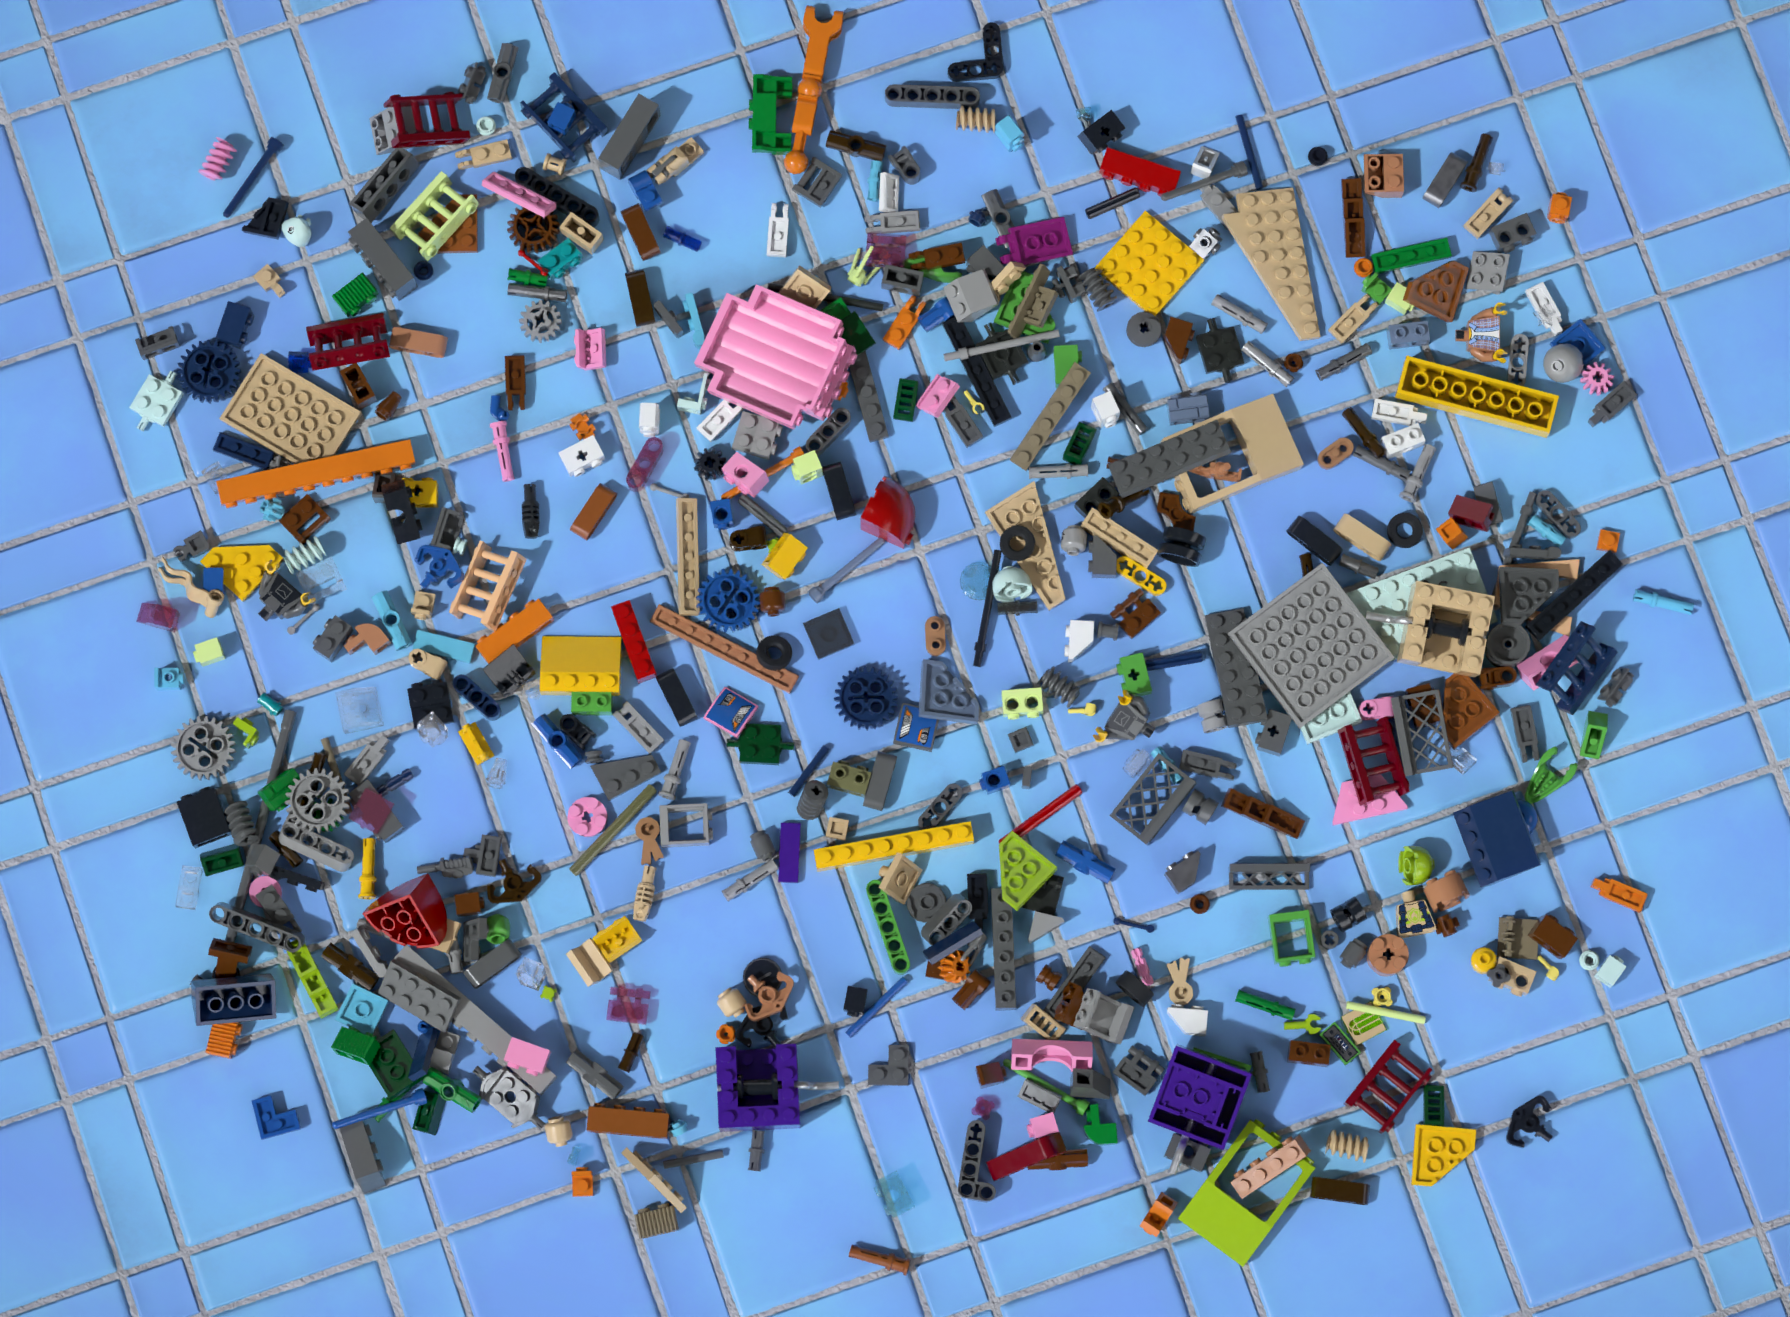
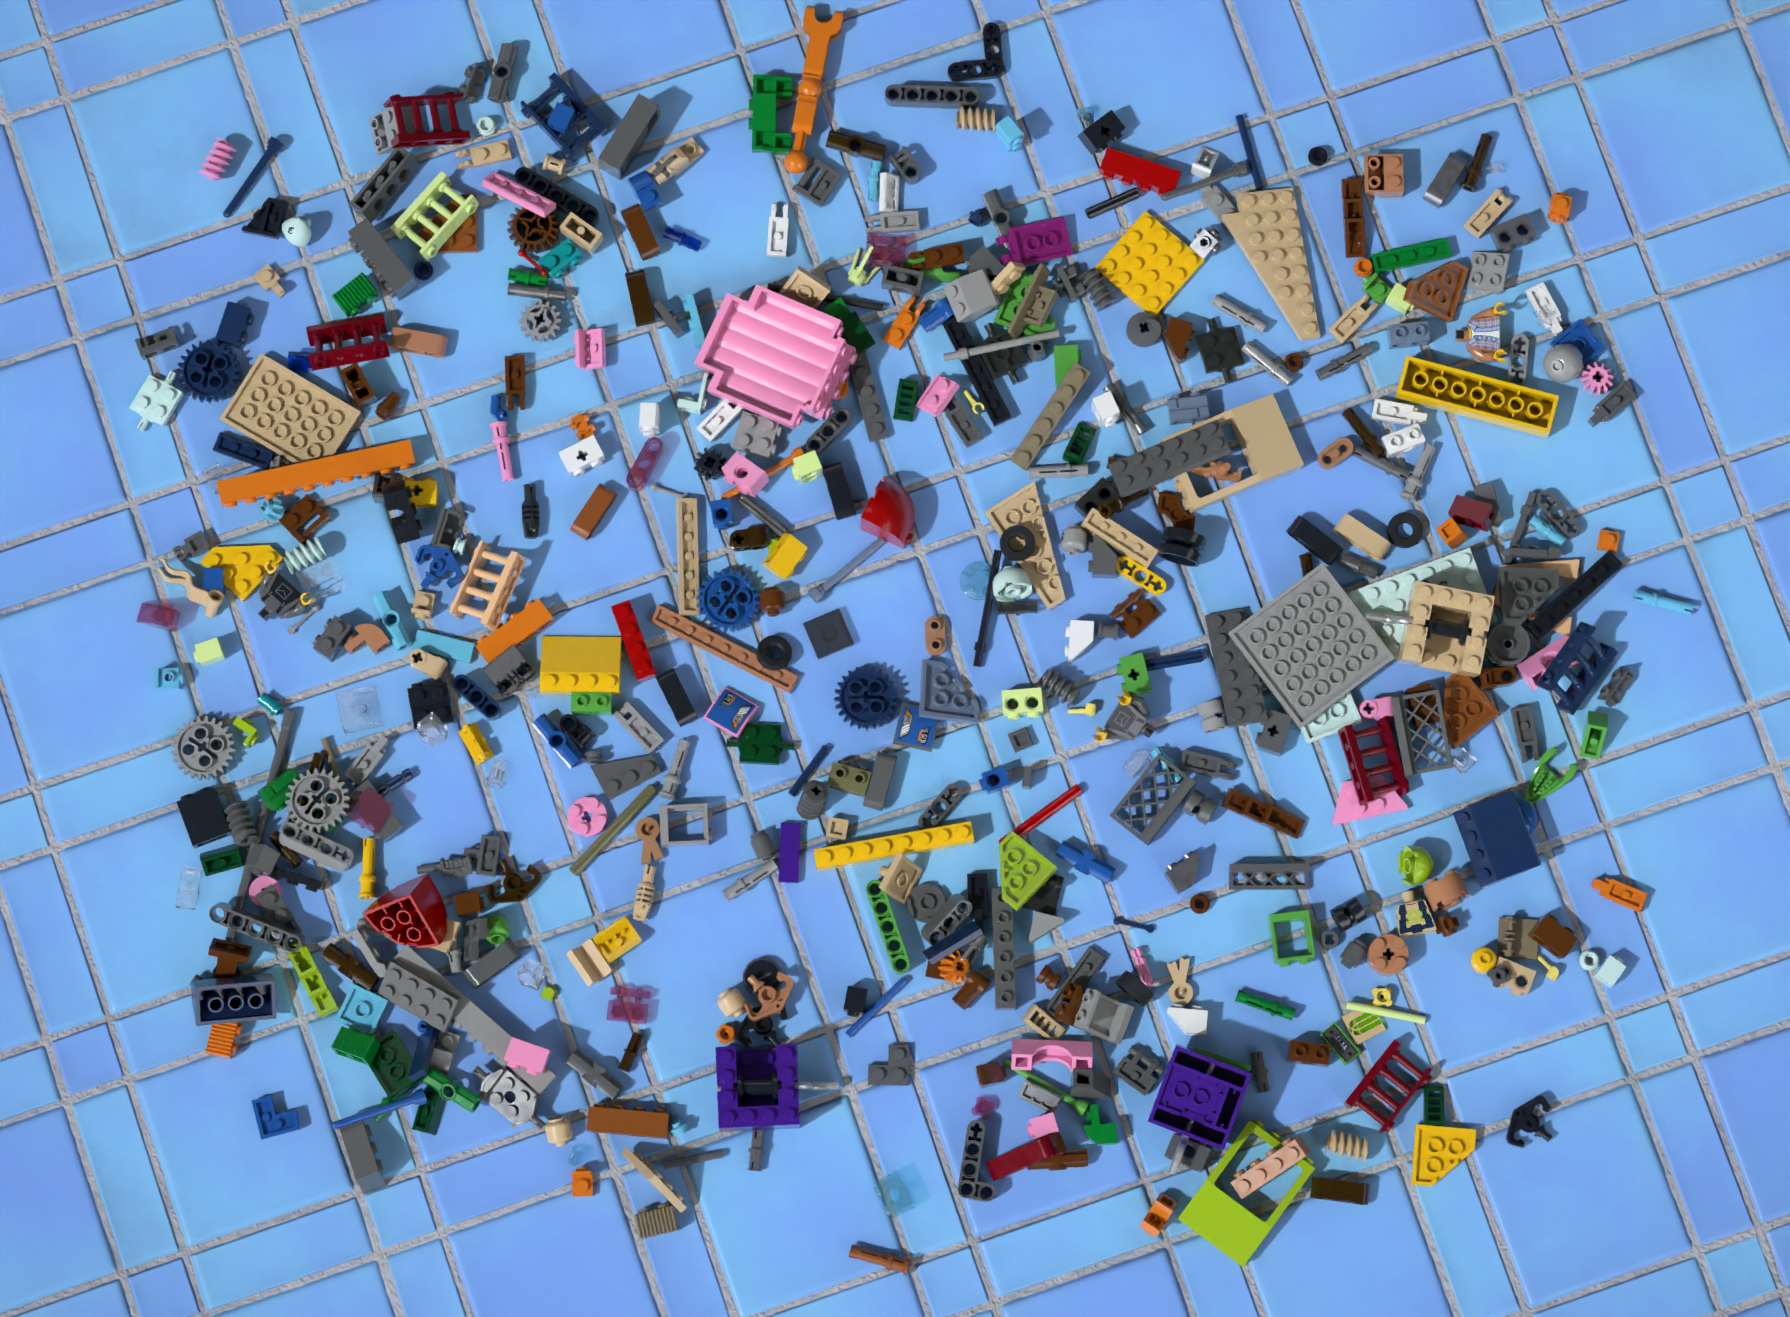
(1304, 1024): lime bar -> none

